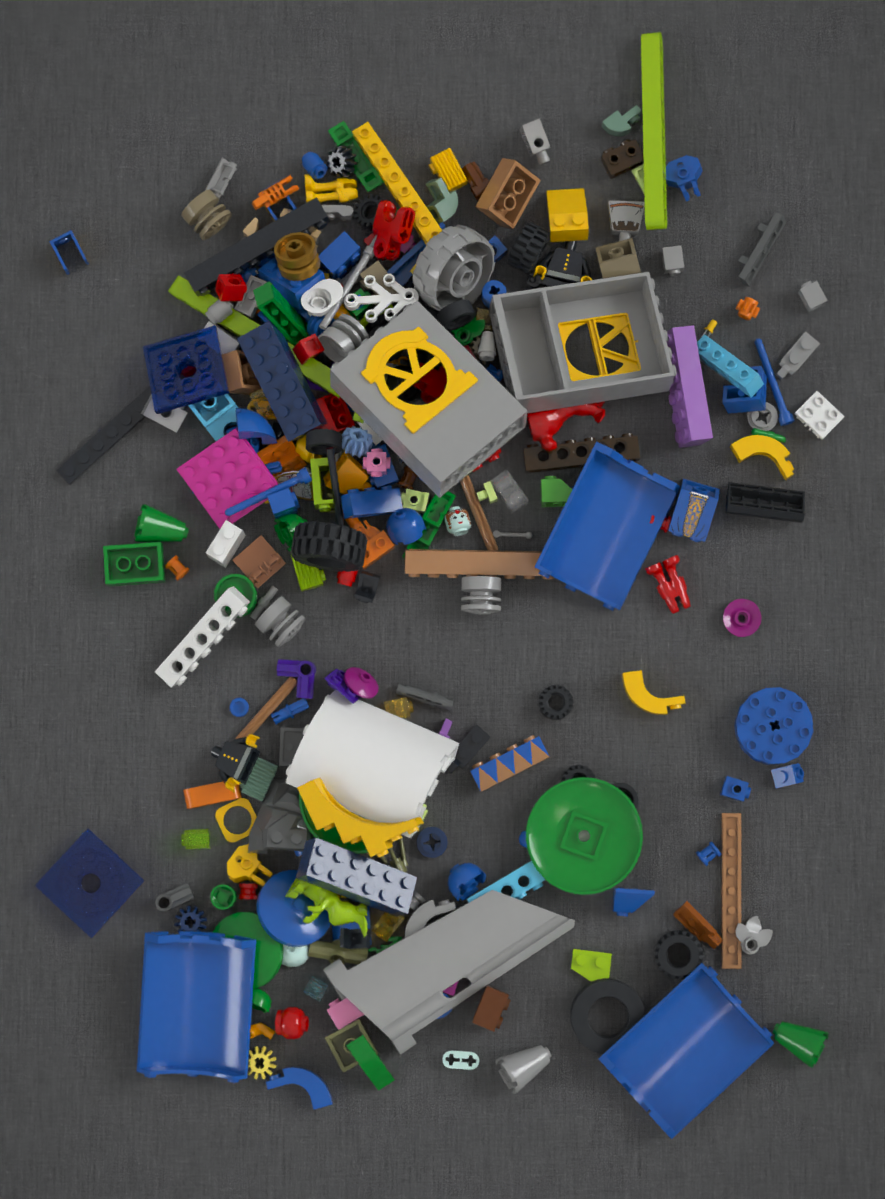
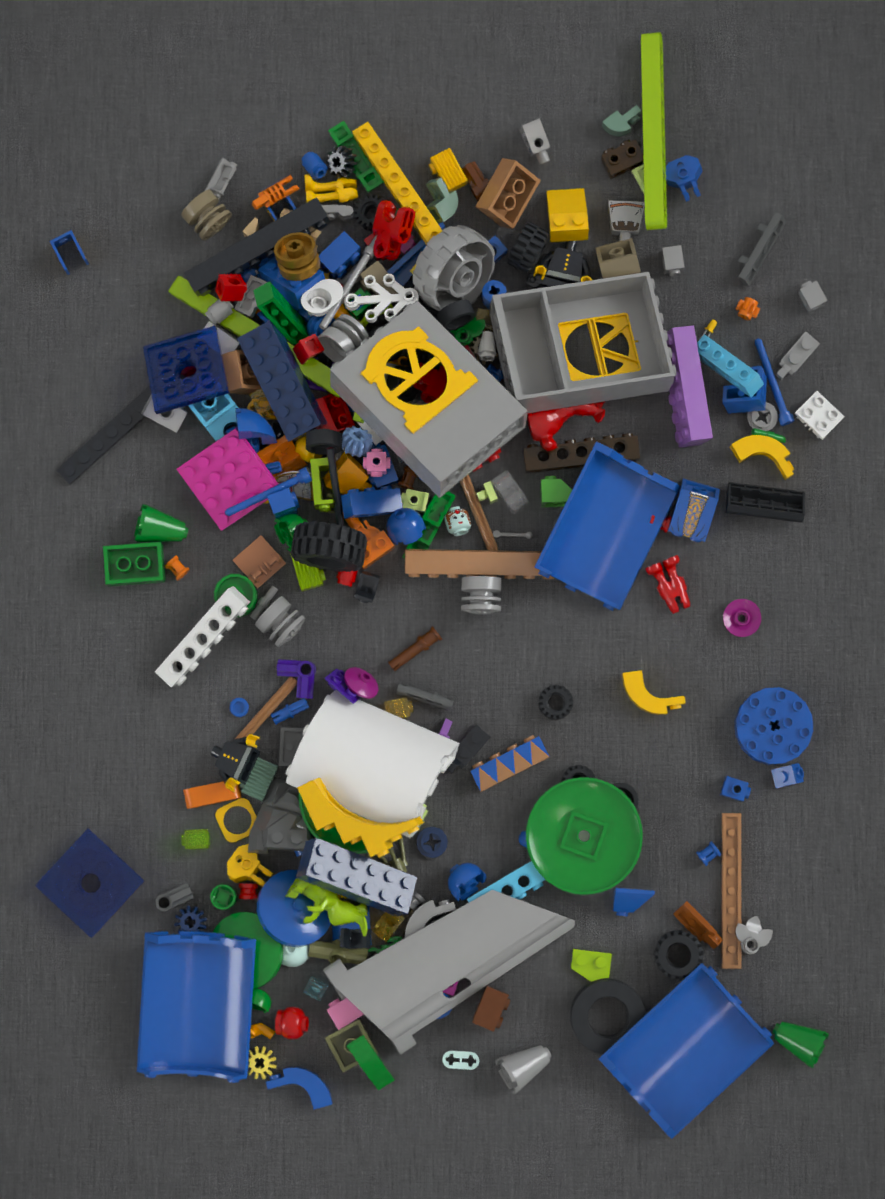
(225, 544): white brick -> none
(423, 643): none -> reddish brown pin

